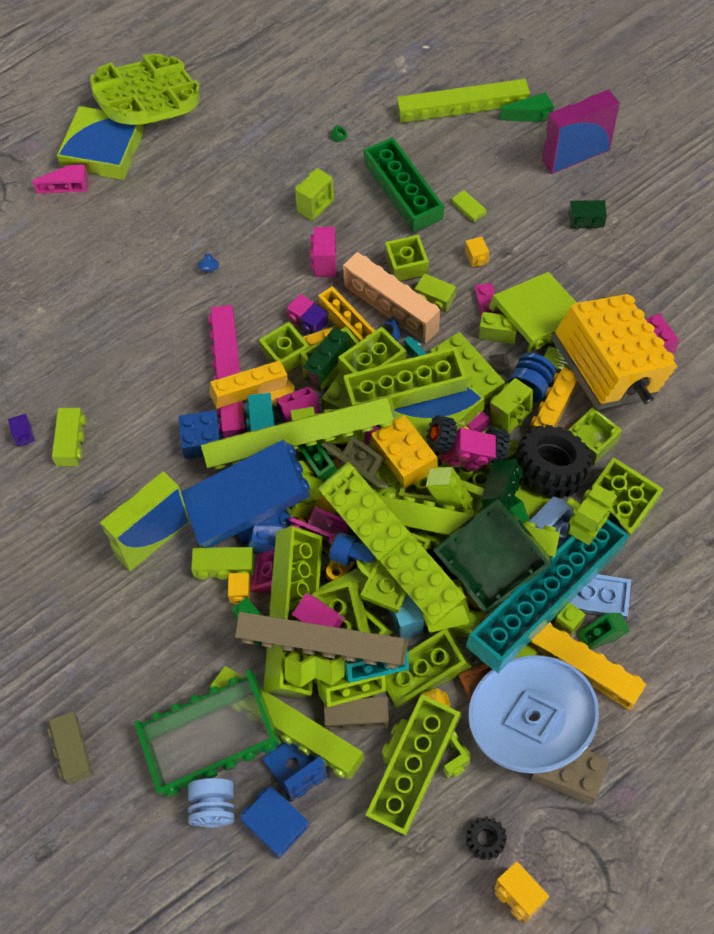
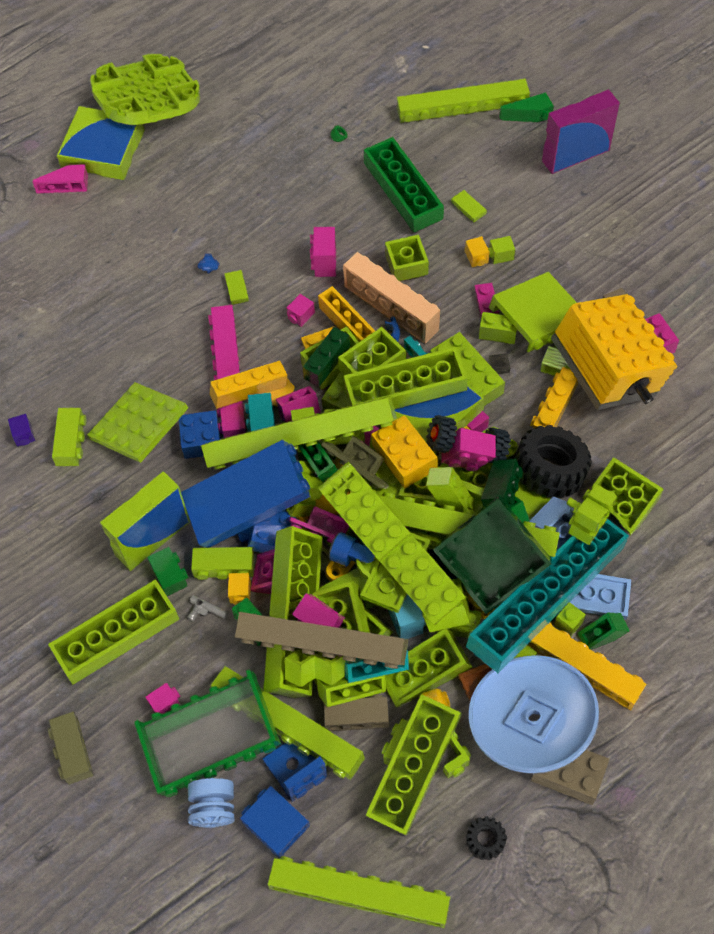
(114, 631): none -> lime brick
(137, 422): none -> lime plate
(163, 698): none -> dark pink brick
(168, 571): none -> green brick
(204, 608): none -> light grey hose
(236, 287): none -> lime tile
(283, 345): lime brick -> none
(314, 194): lime container -> none
(314, 319): dark purple brick -> none
(359, 892): none -> lime brick
(436, 291): lime brick -> none
(501, 250): none -> lime brick
(511, 405): lime brick -> none
(520, 892): yellow brick -> none
(535, 373): blue wheel -> none
(587, 214): dark green brick -> none
(597, 433): lime container -> none

